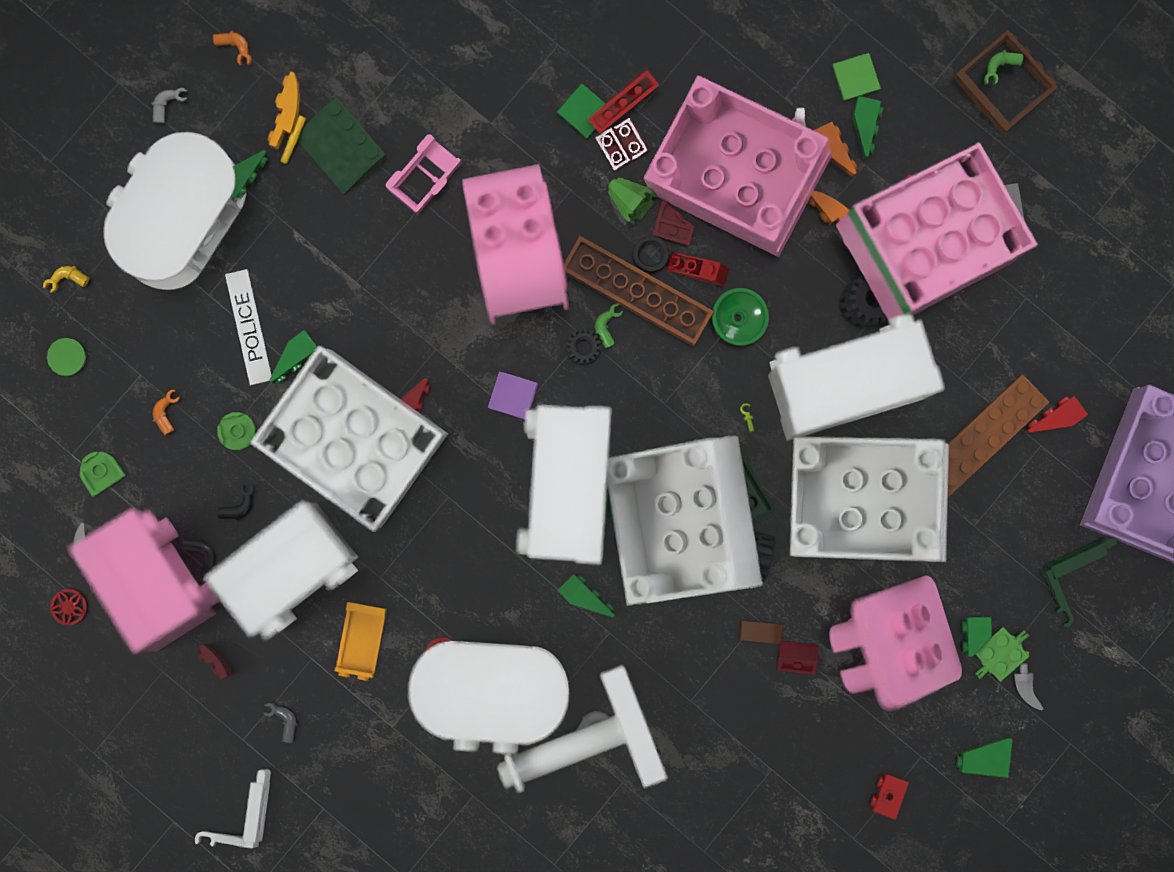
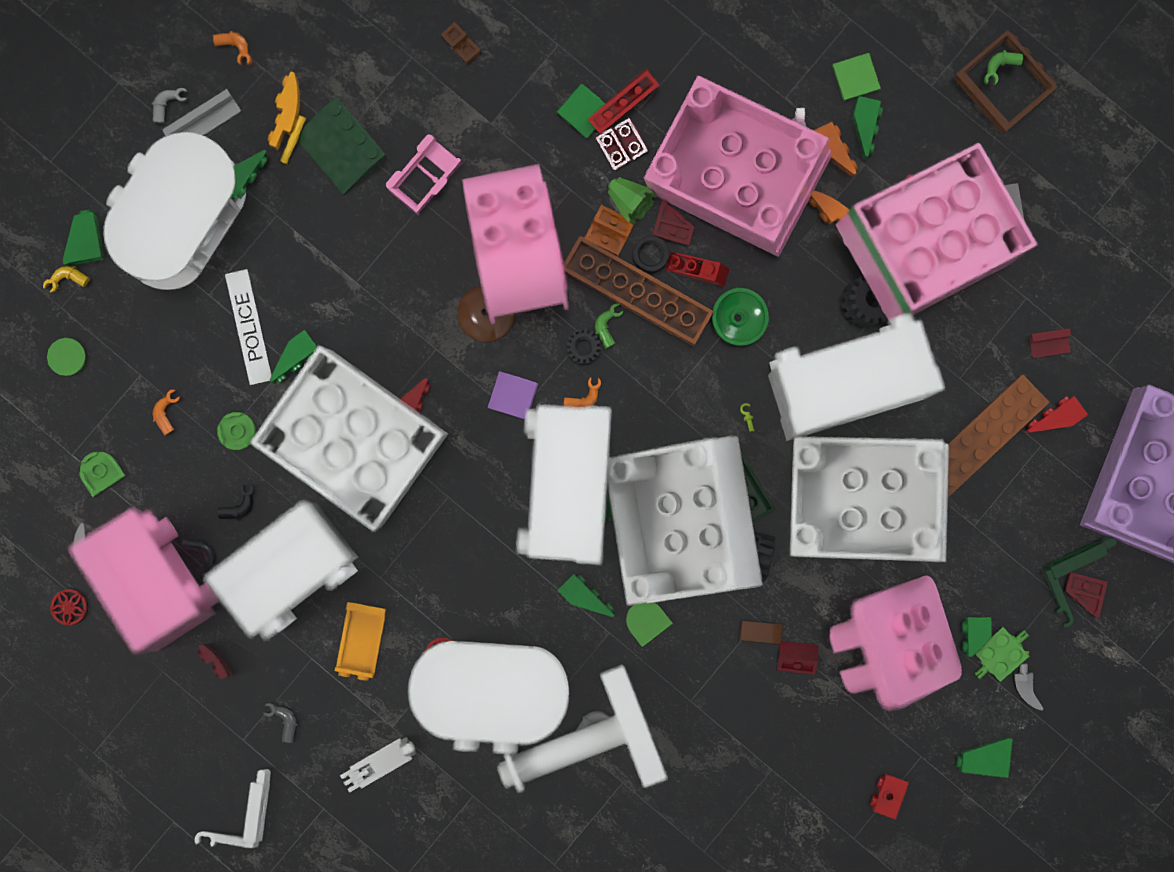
(84, 240): none -> green slope
(207, 116): none -> light grey panel
(379, 763): none -> white hinge
(461, 43): none -> reddish brown slope
(477, 325): none -> reddish brown dish
(582, 403): none -> orange piece
(609, 230): none -> orange slope
(646, 621): none -> bright green tile
(1050, 343): none -> dark red panel
(1087, 592): none -> dark red wing

